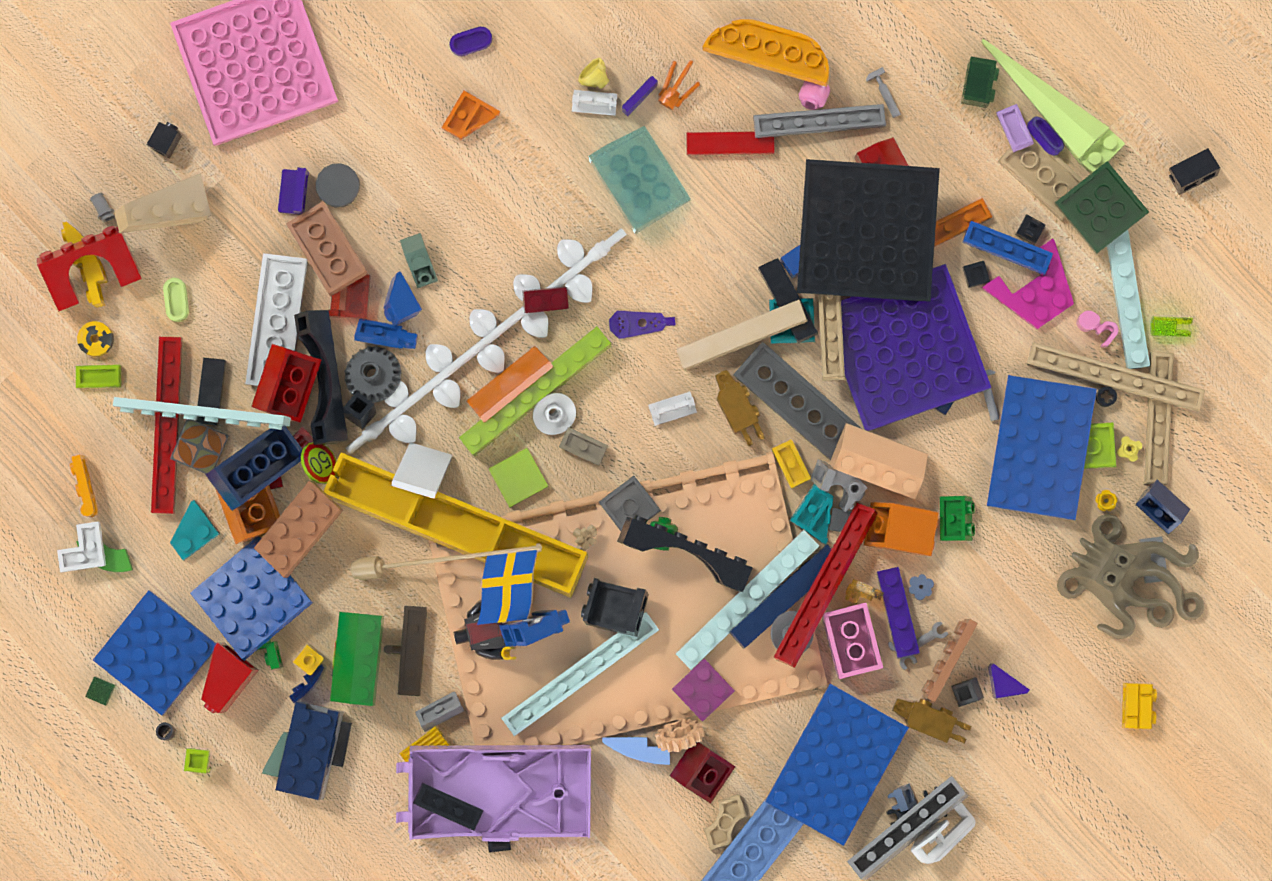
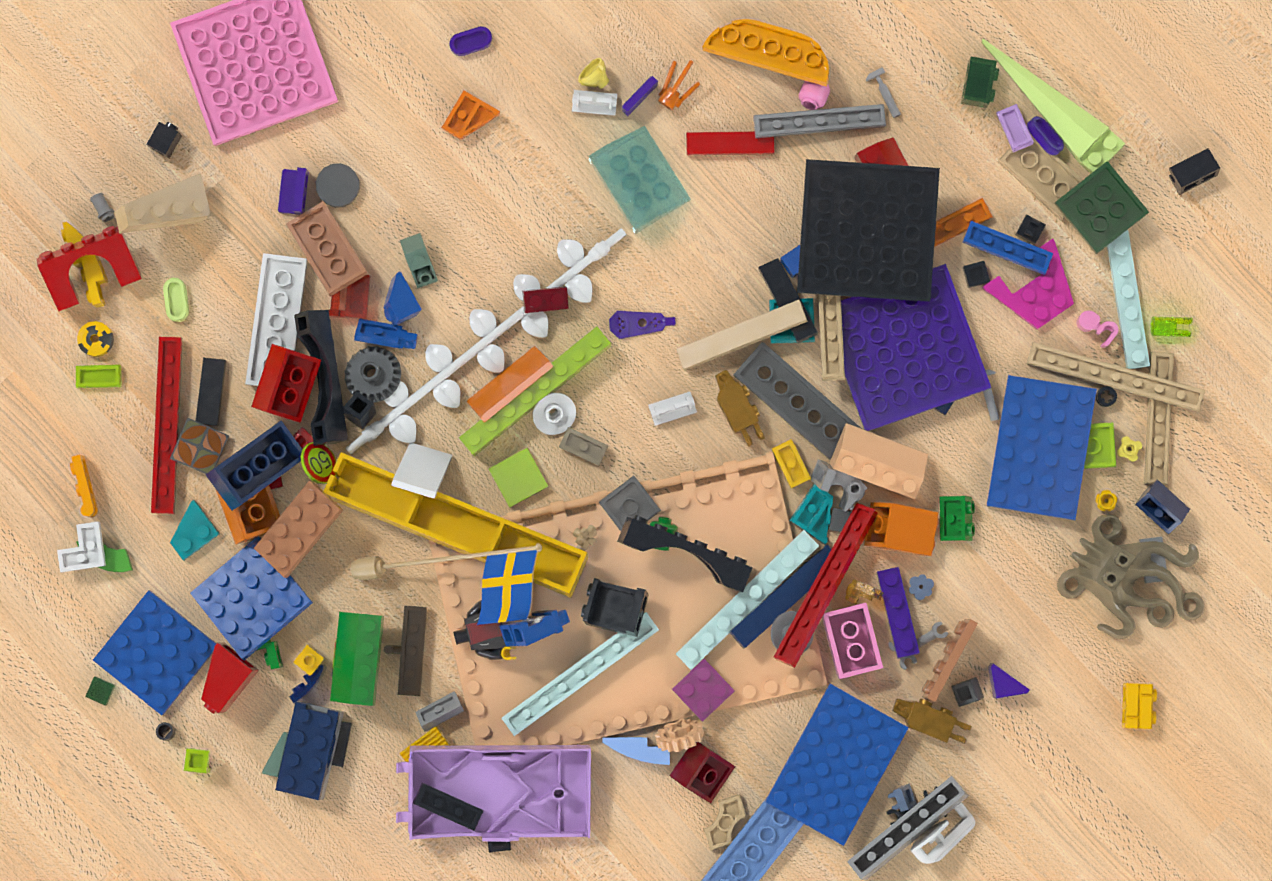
(211, 414): light aqua plate -> none

